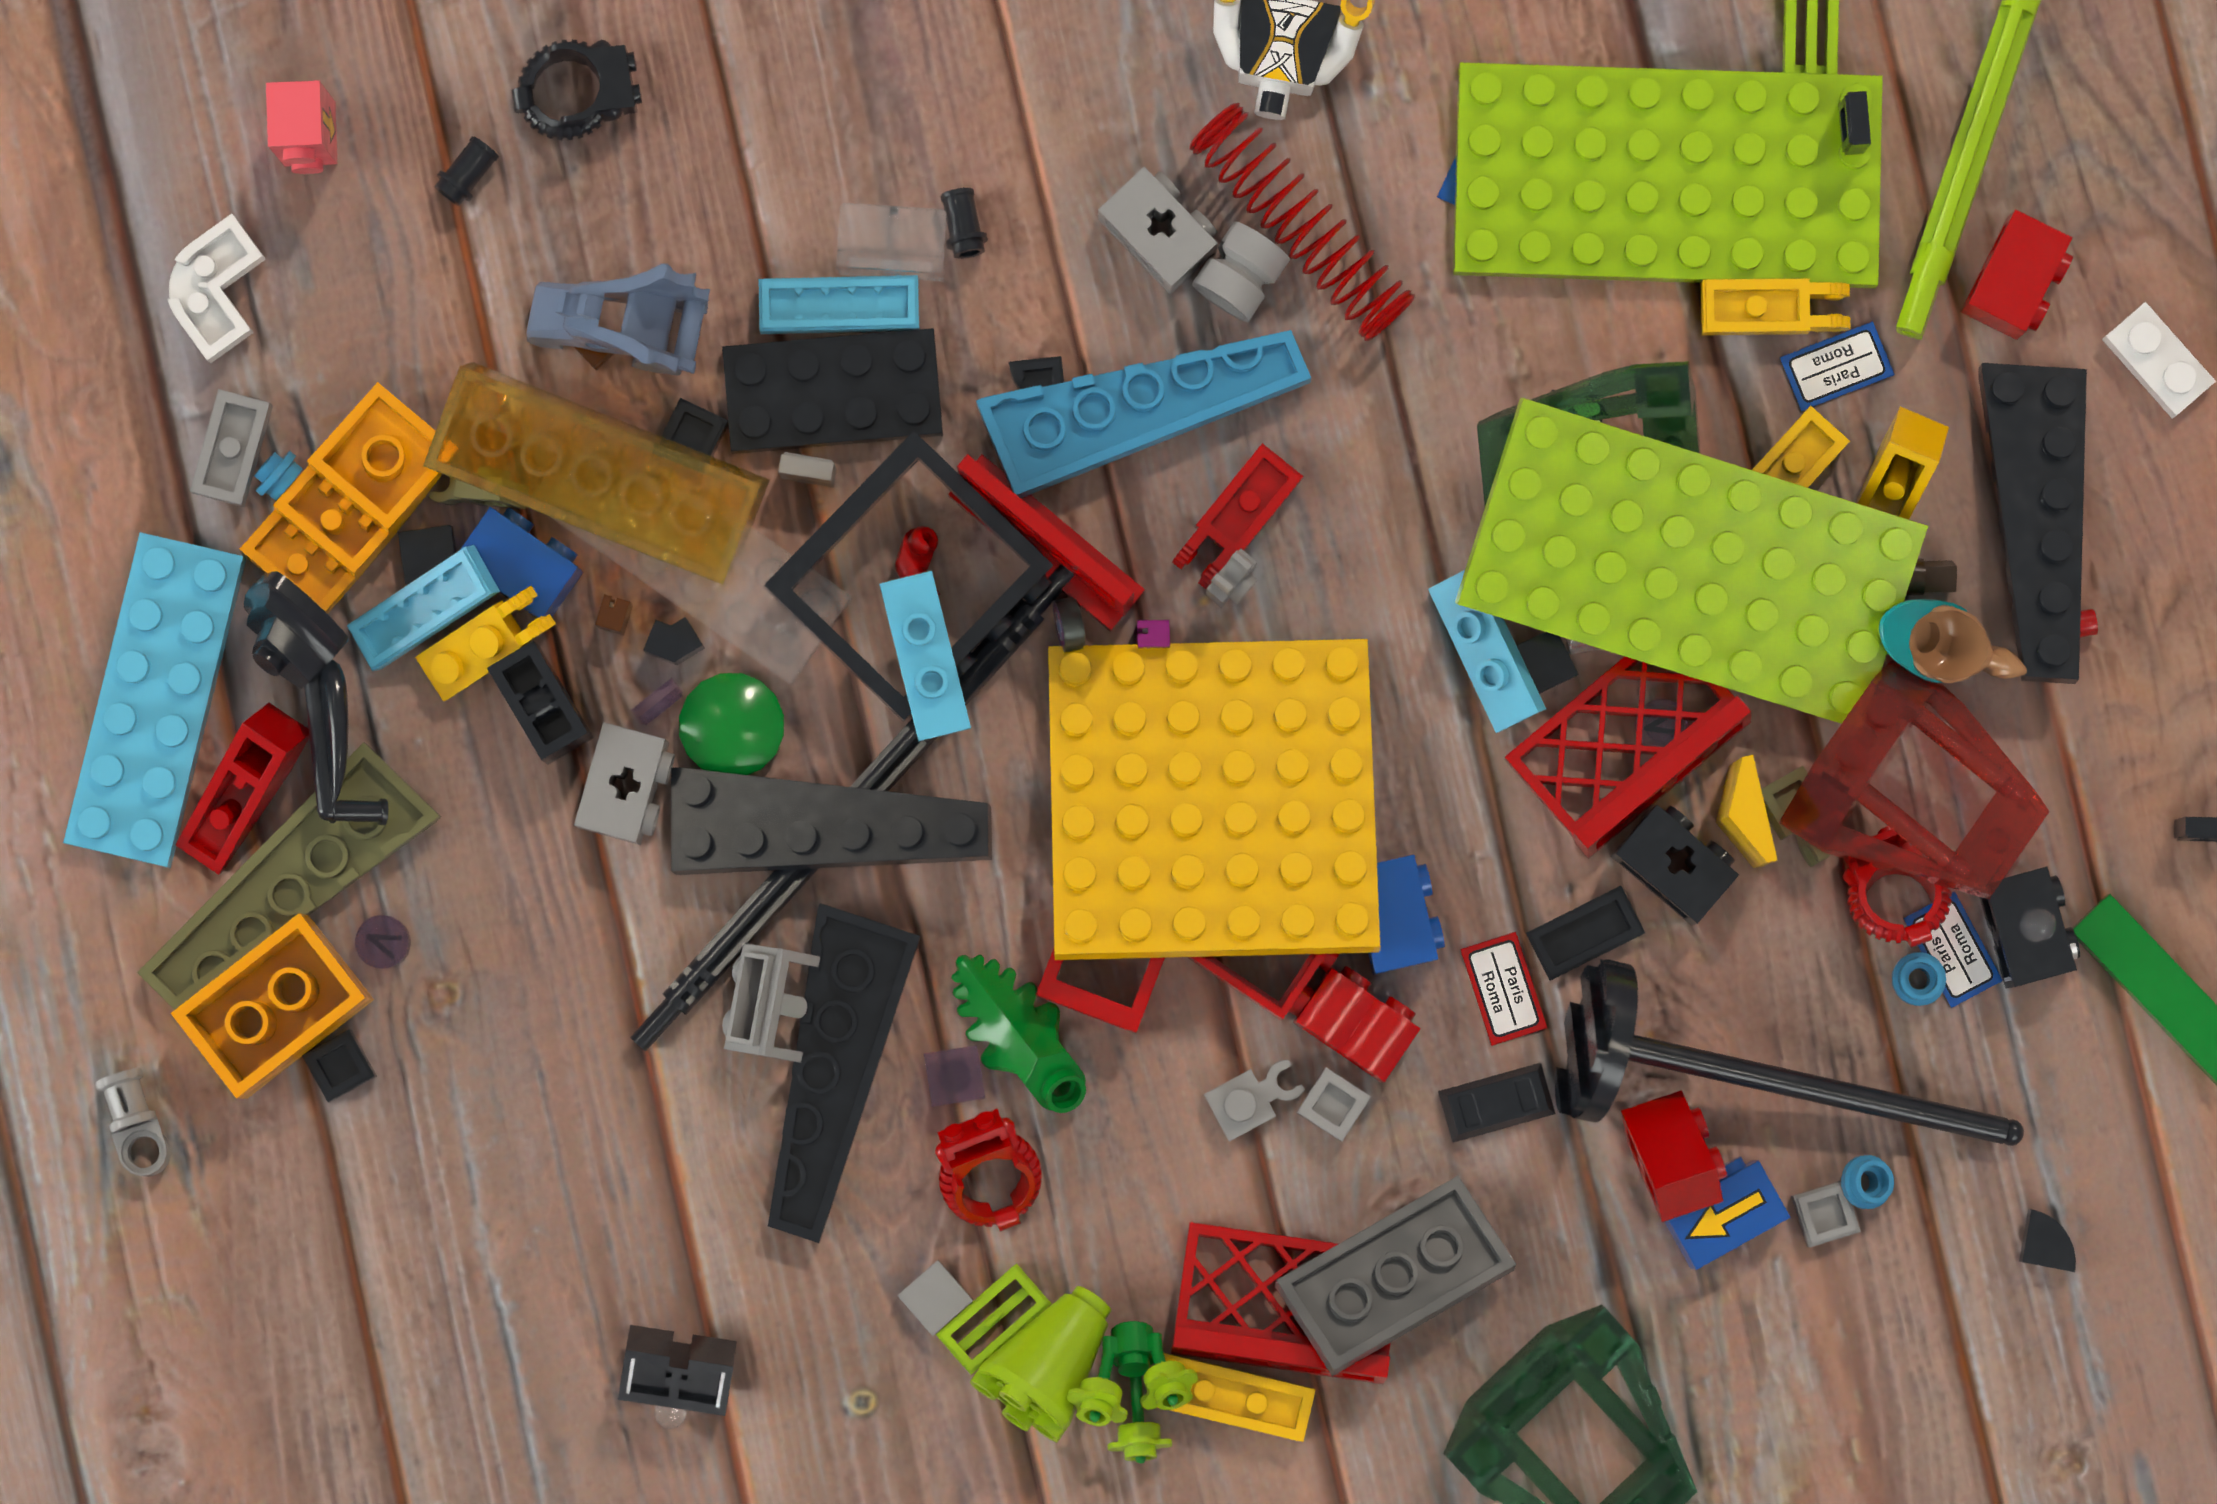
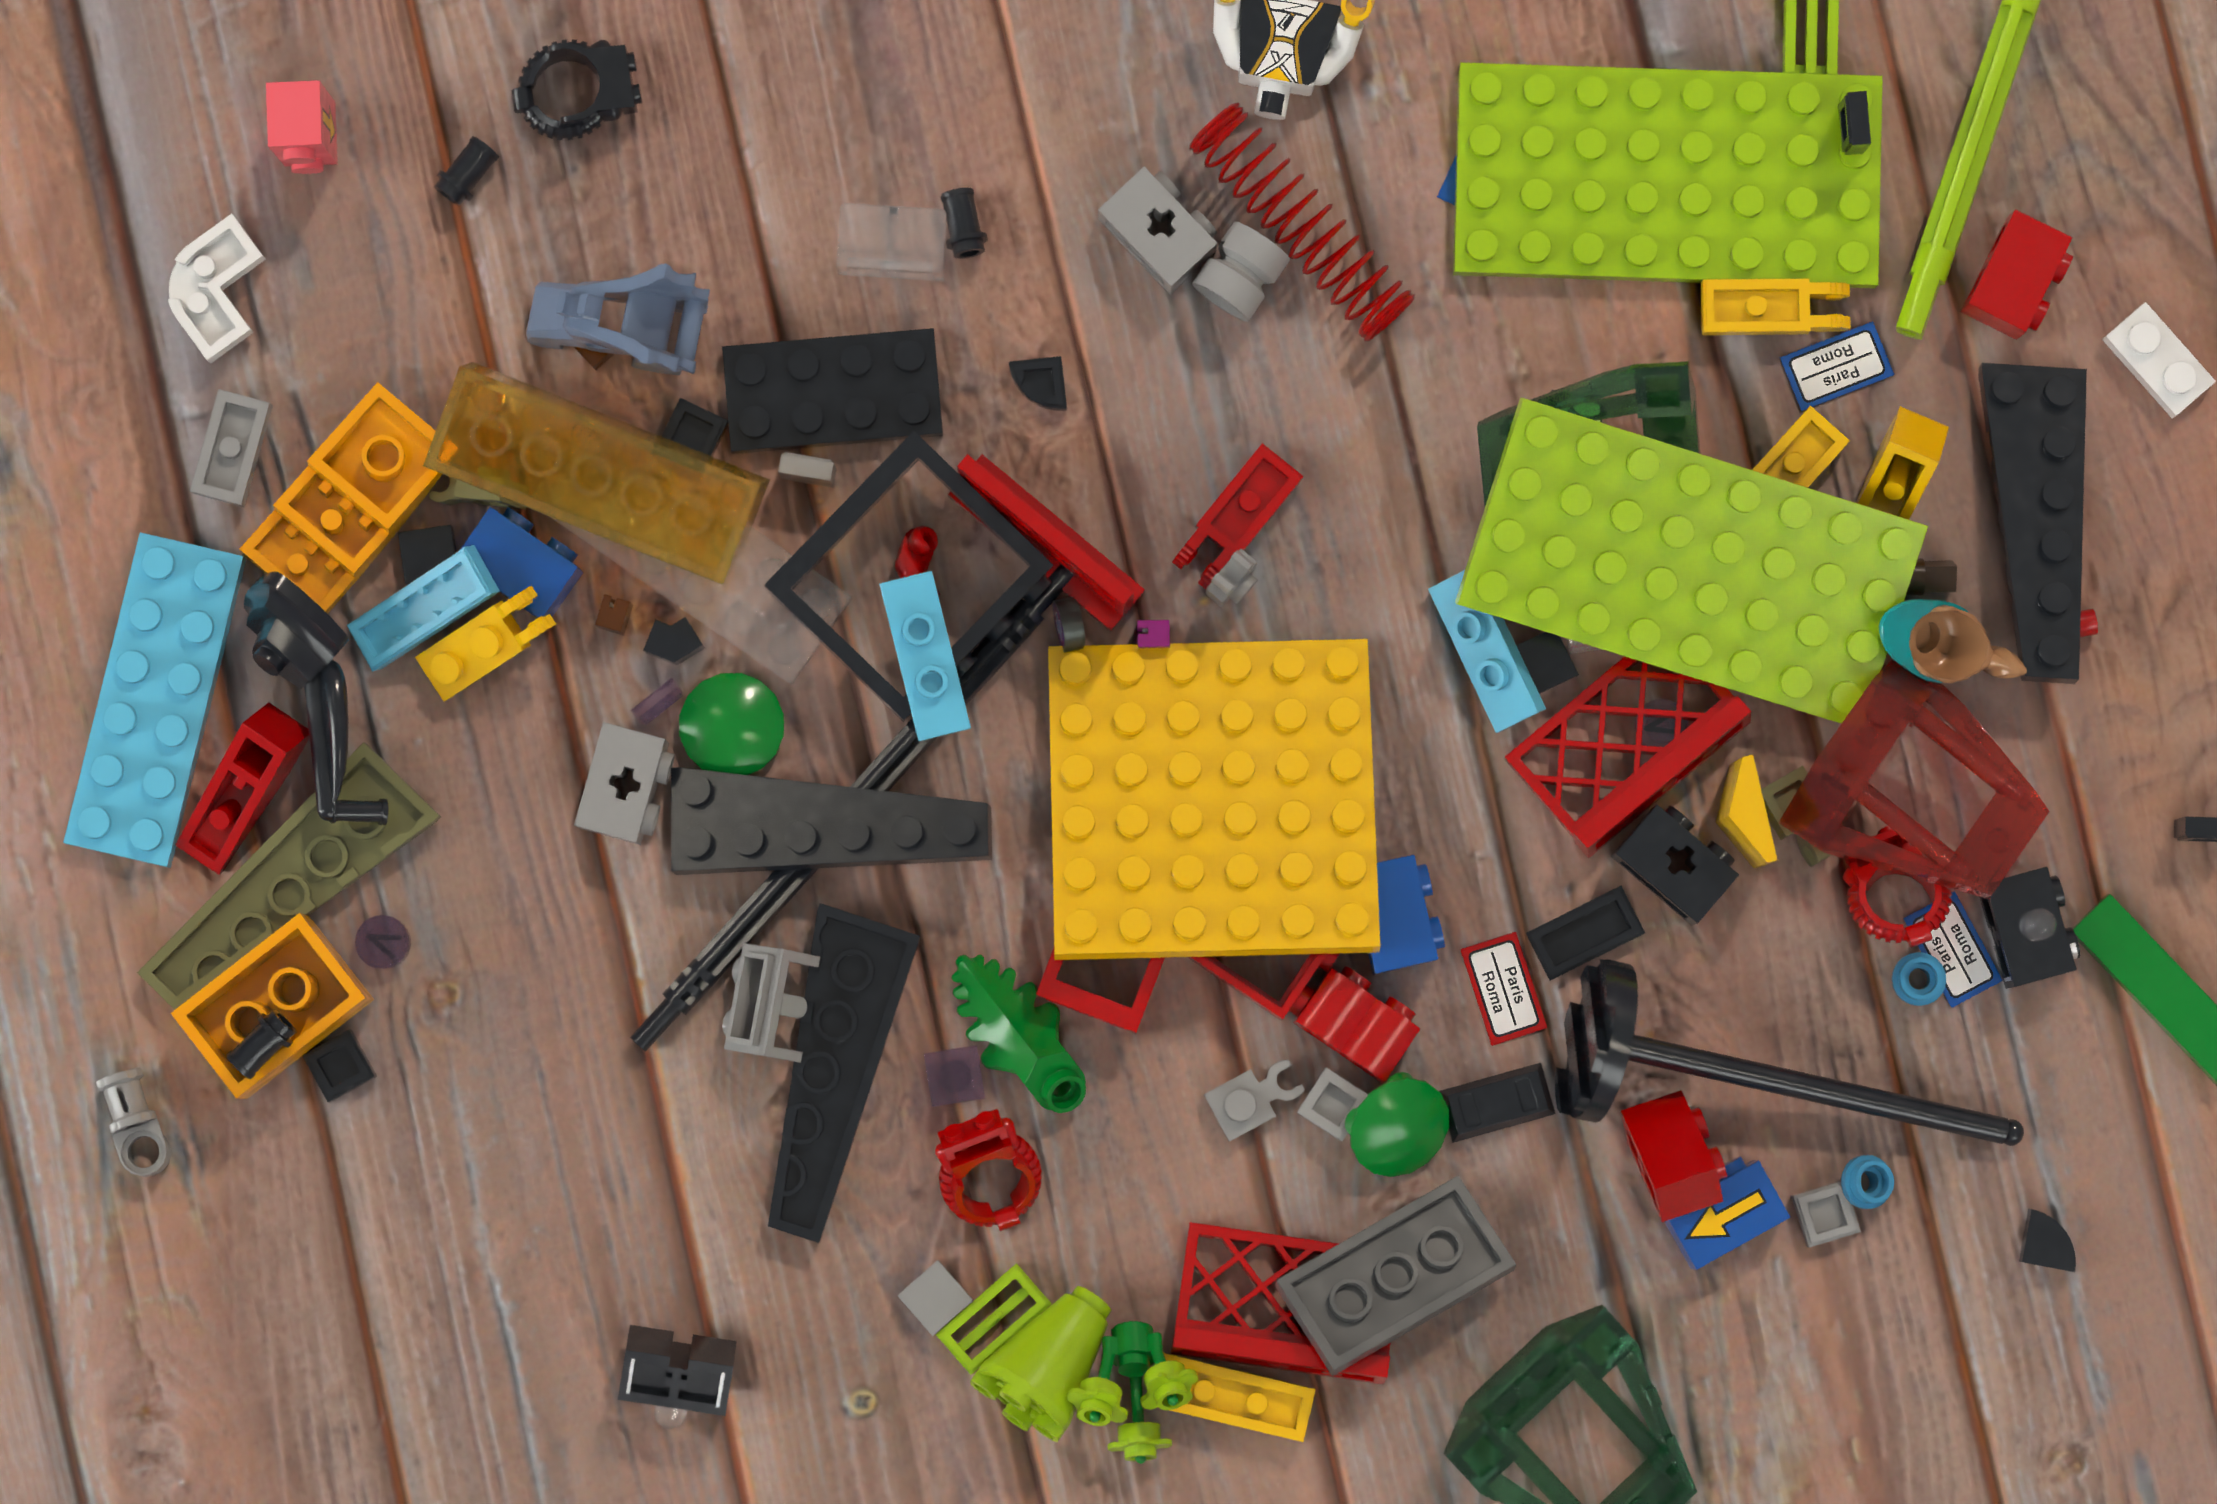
(262, 1043): none -> black pin
(277, 474): dark azure plate -> none
(540, 702): black brick -> none
(839, 304): medium azure plate -> none
(1100, 418): dark azure wing -> none
(1398, 1126): none -> green dish

